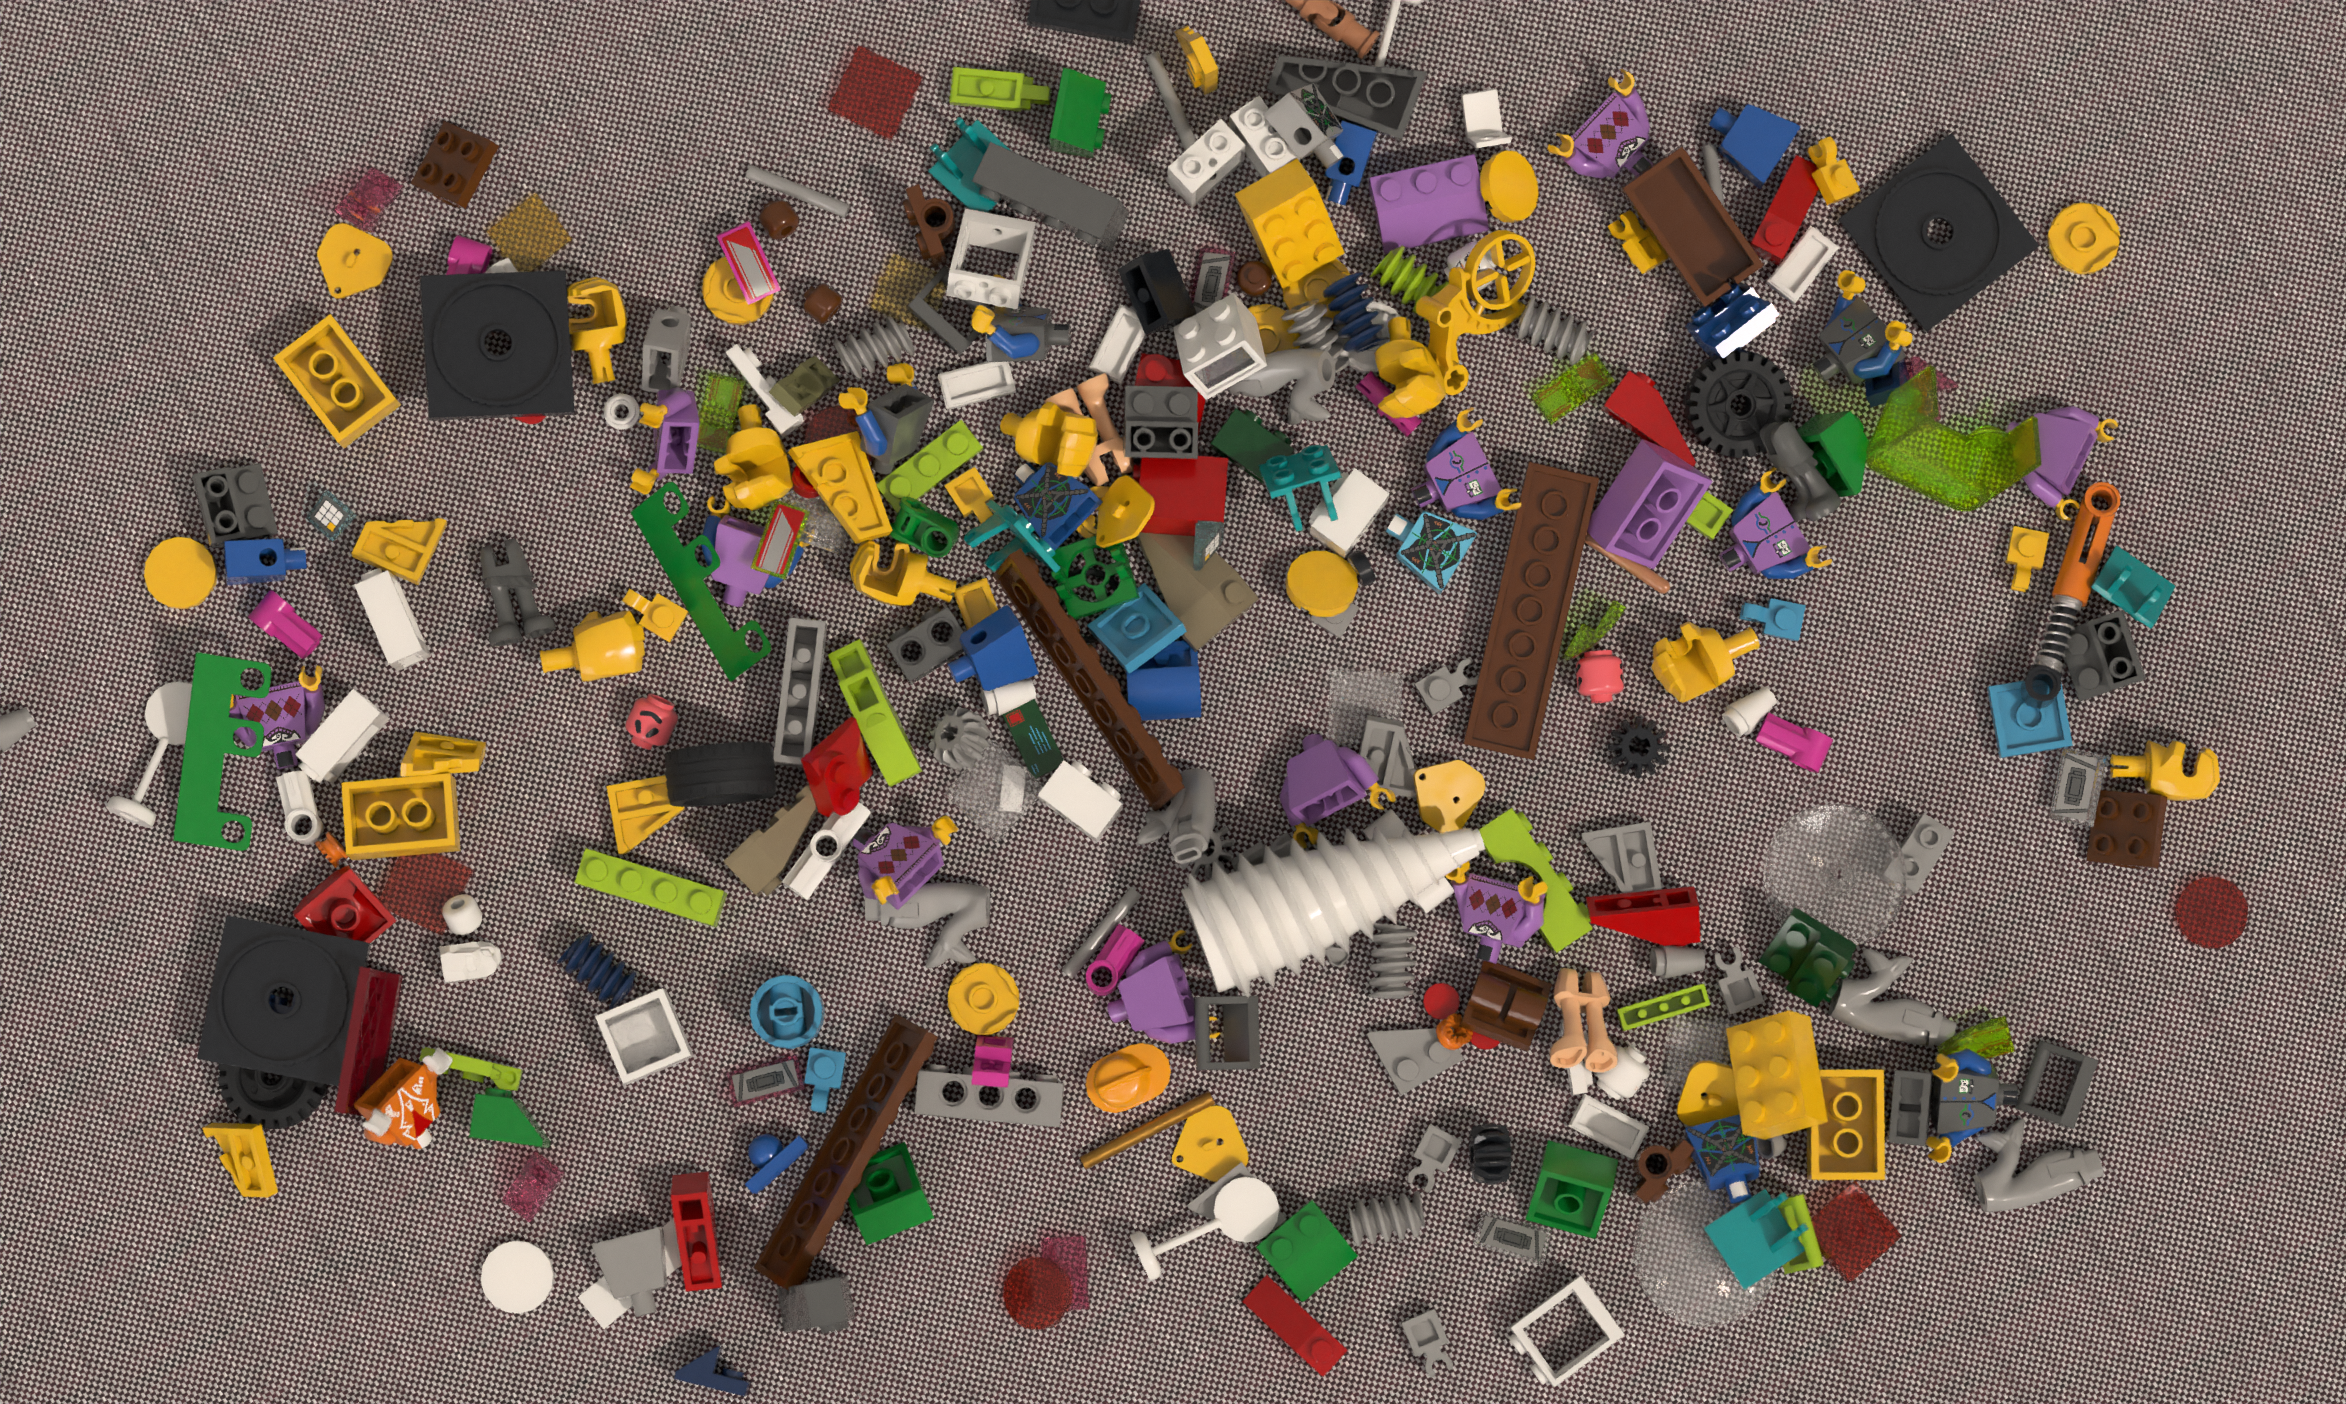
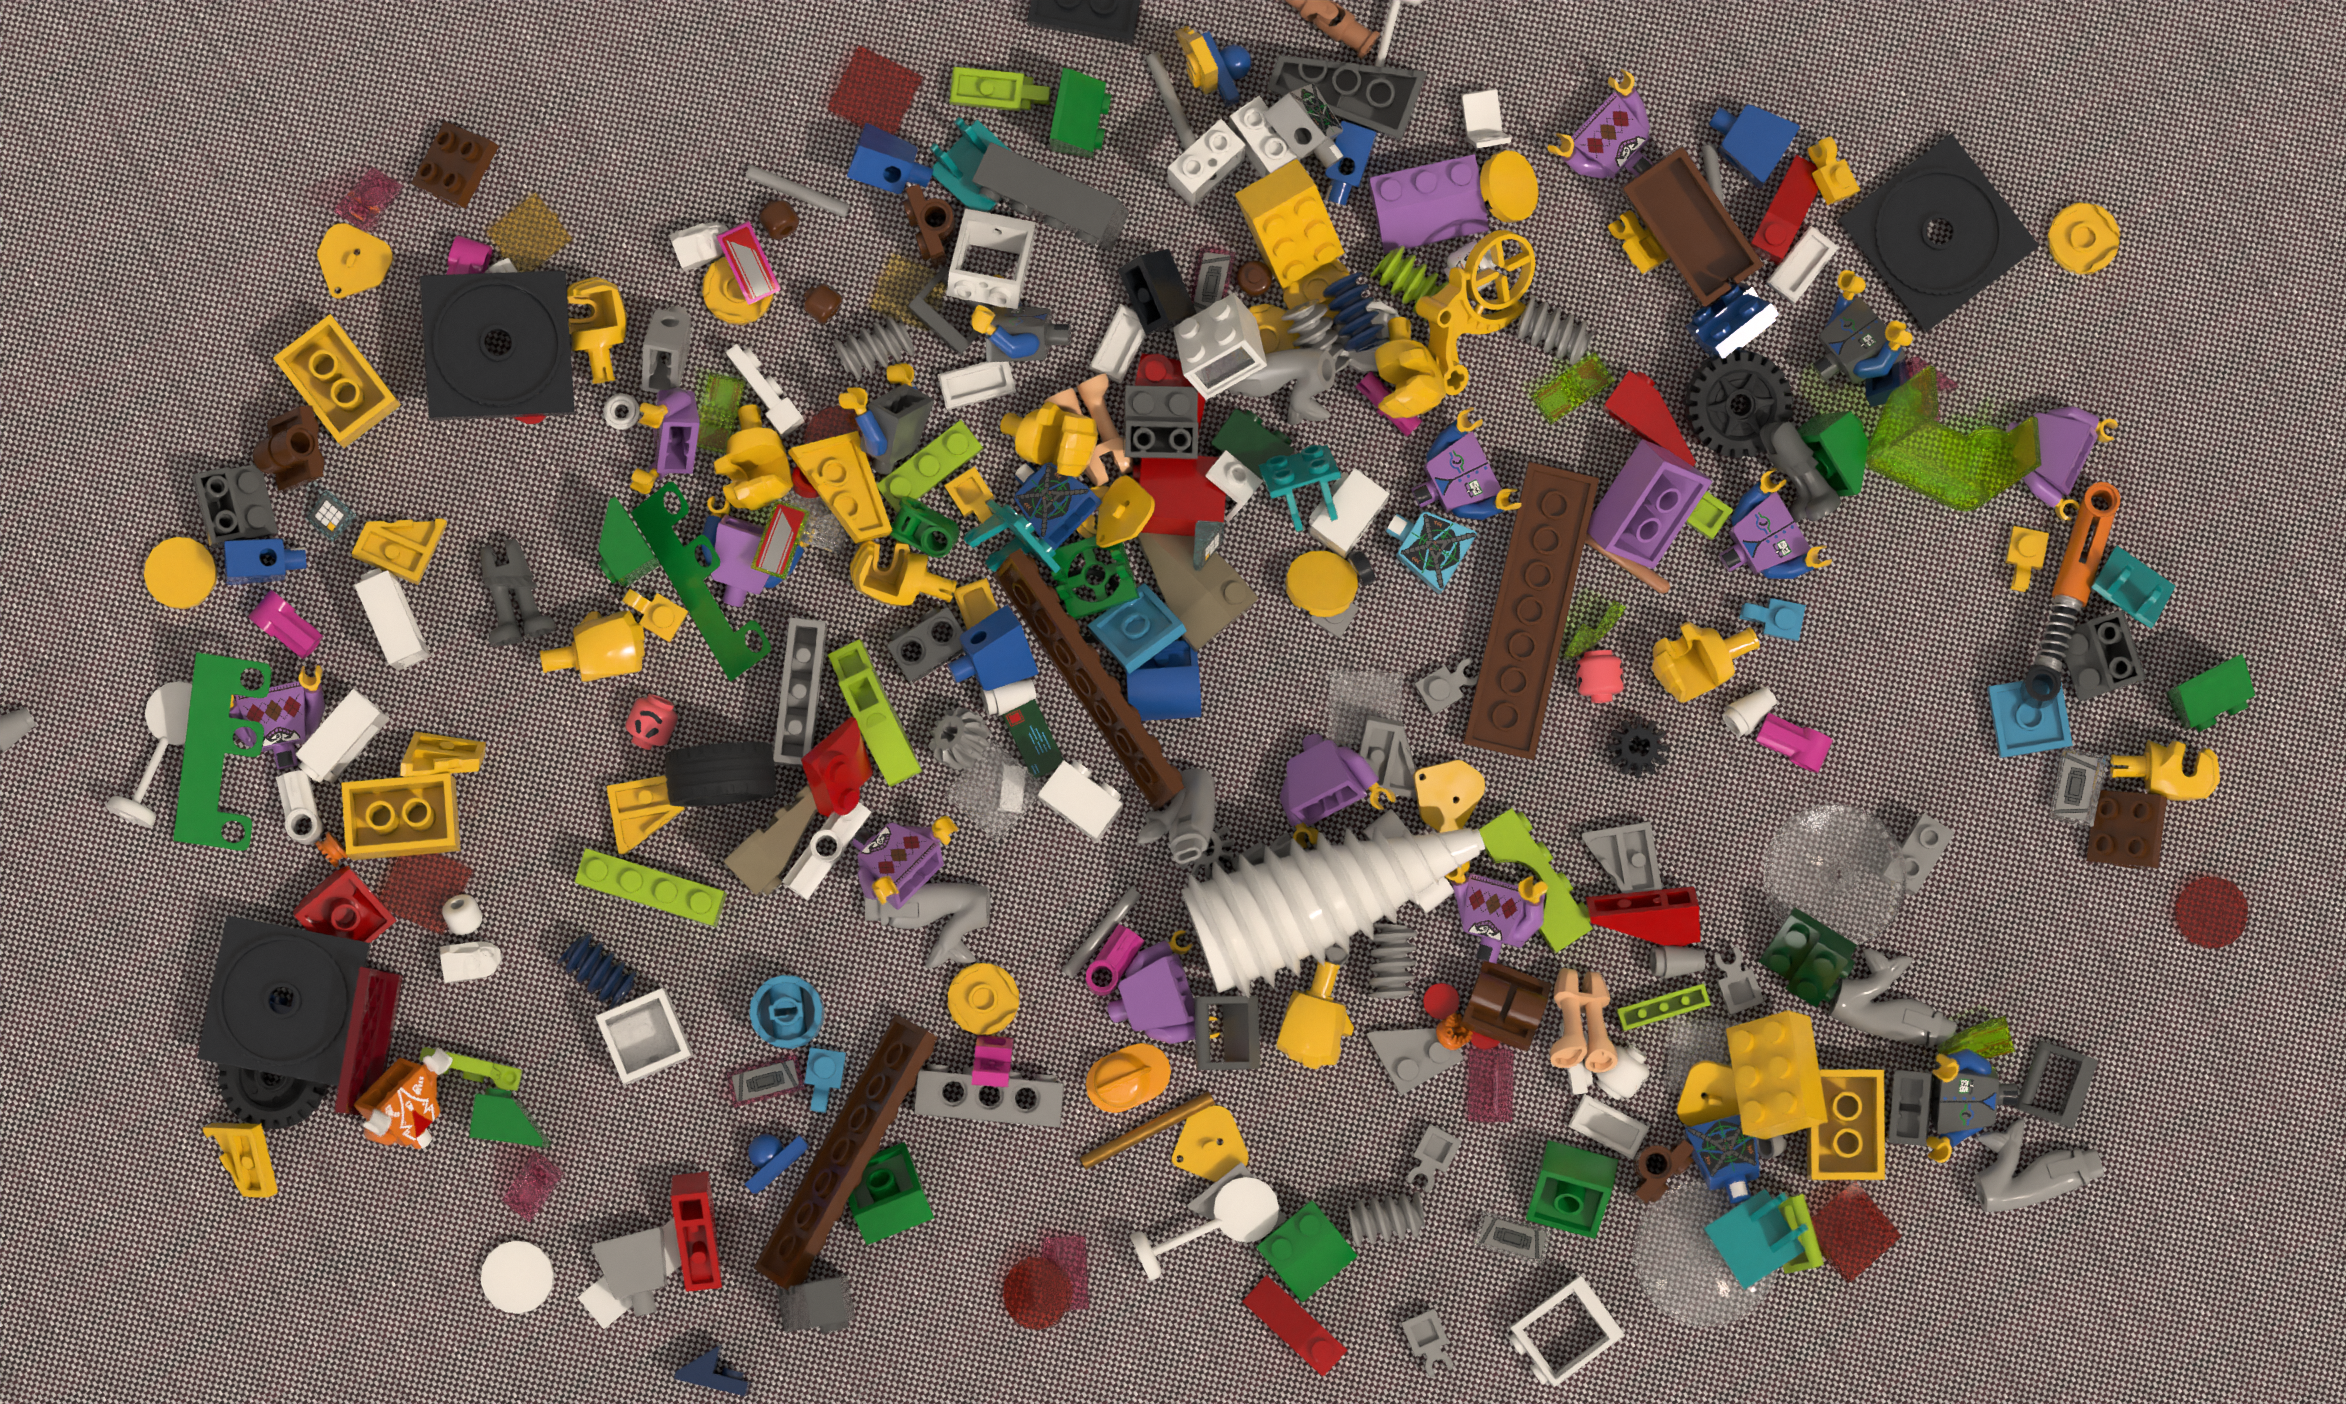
(291, 449): none -> reddish brown plate
(623, 547): none -> green slope
(698, 245): none -> white rock
(804, 386): olive slope -> none
(886, 161): none -> blue torso
(1232, 63): none -> blue tile
(1234, 480): none -> white bracket
(1315, 1022): none -> yellow piece
(1490, 1085): none -> clear pink slope
(1490, 1153): black gear -> none
(2212, 693): none -> green slope

